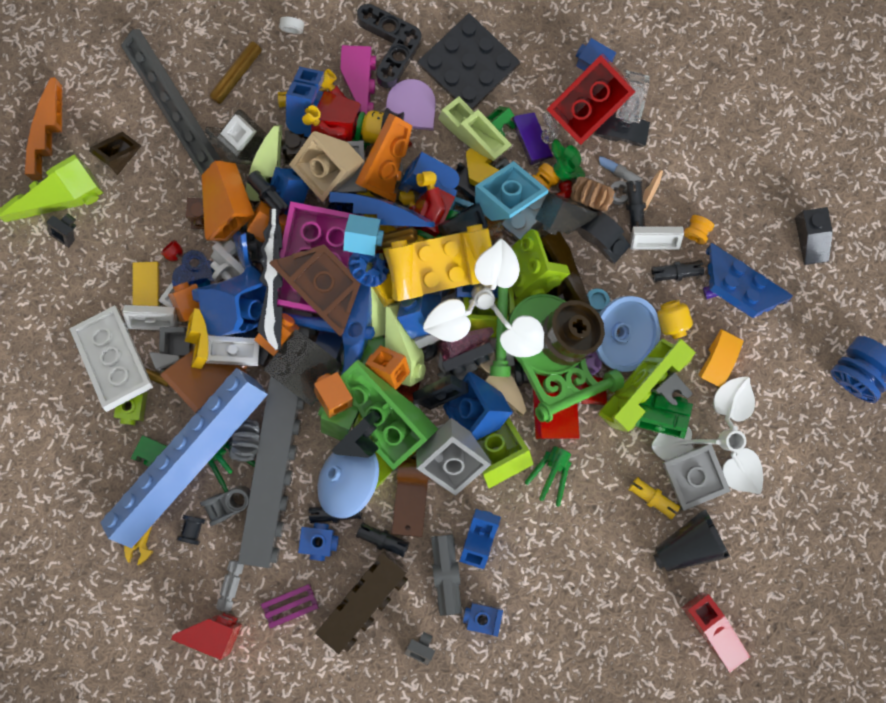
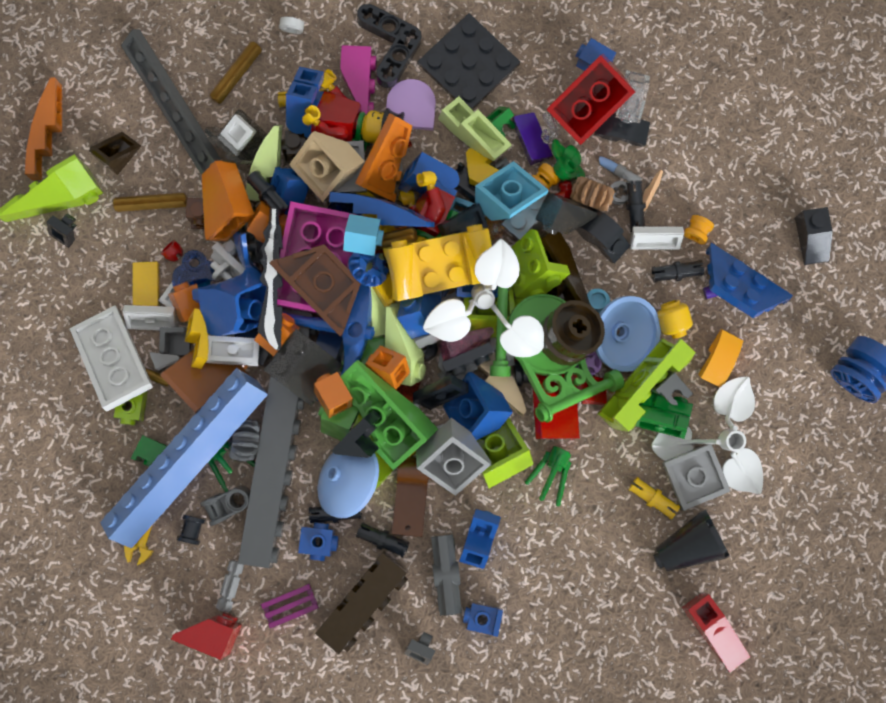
(150, 202): none -> pearl gold axle

